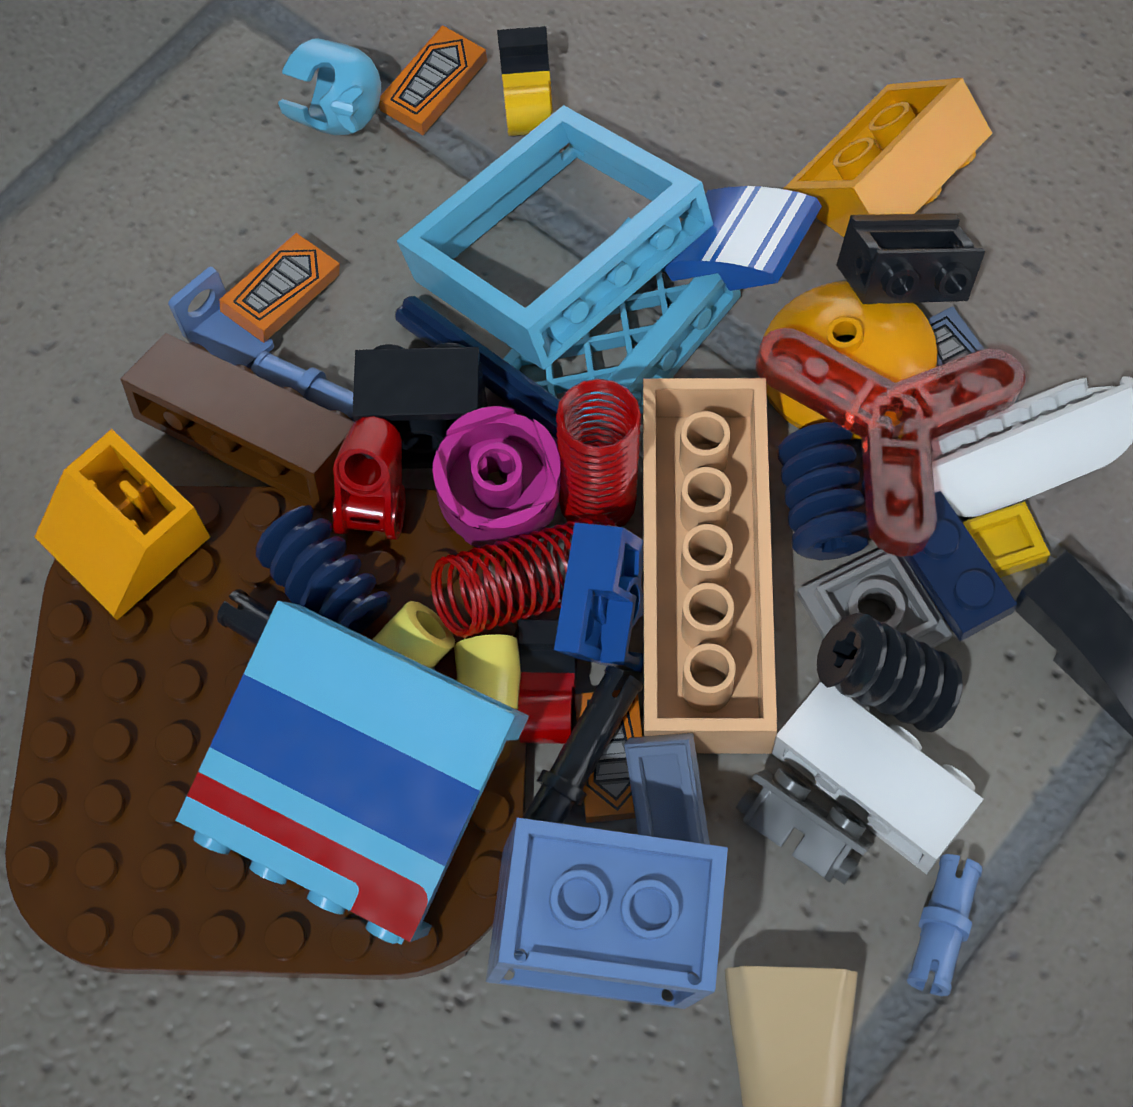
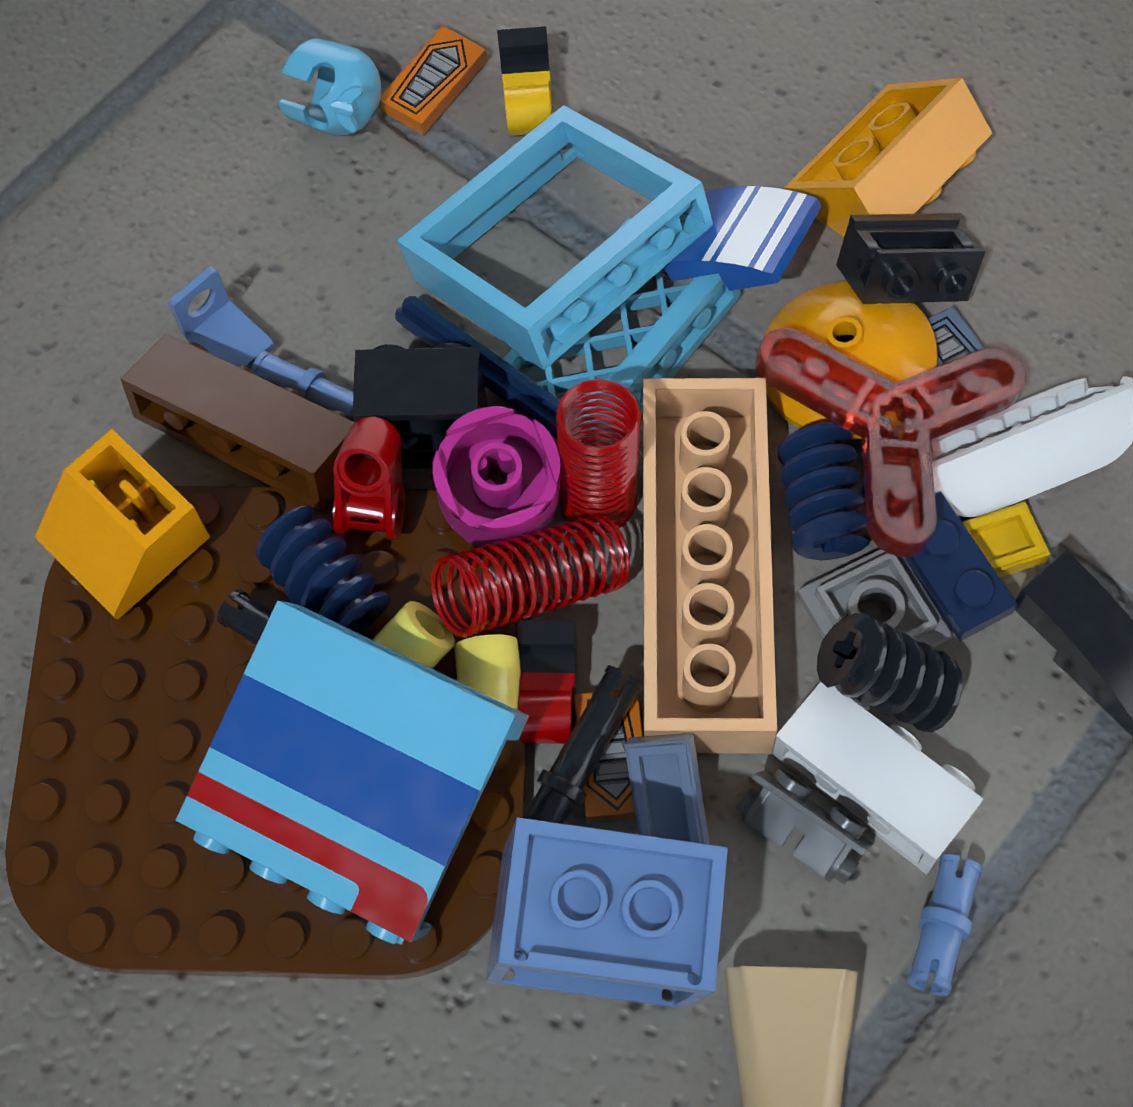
(279, 287): orange tile -> none
(602, 596): blue slope -> none

